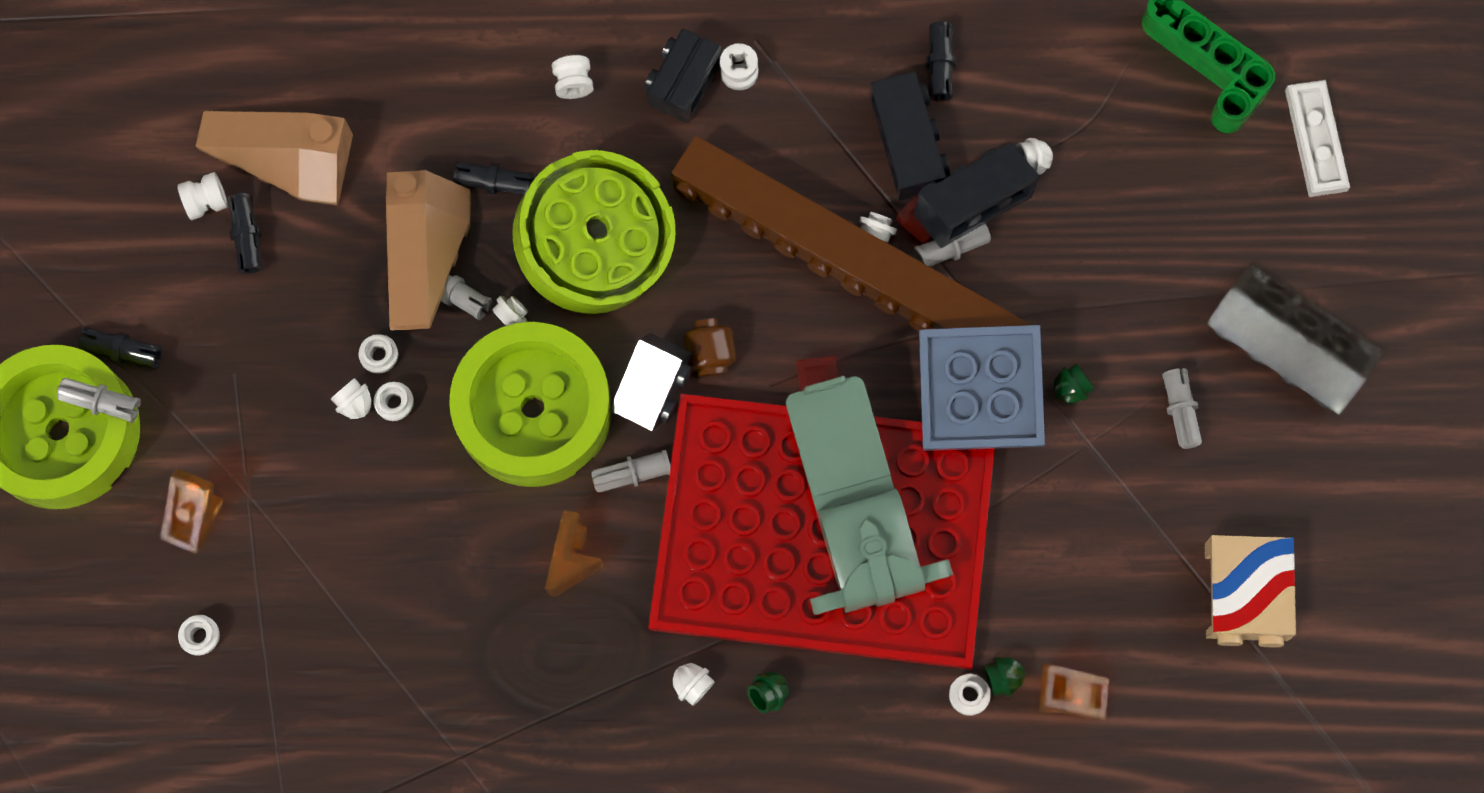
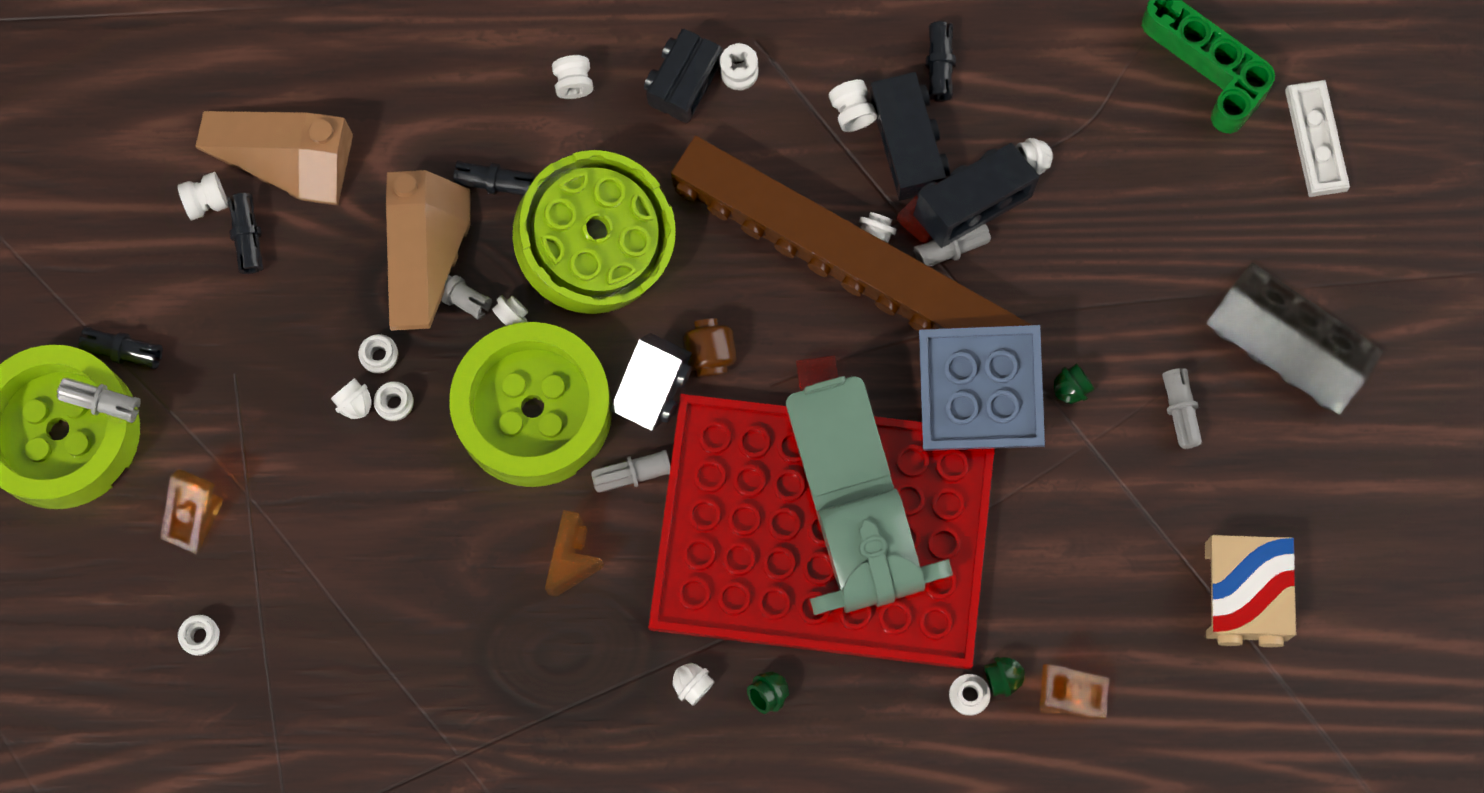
(853, 105): none -> white wheel

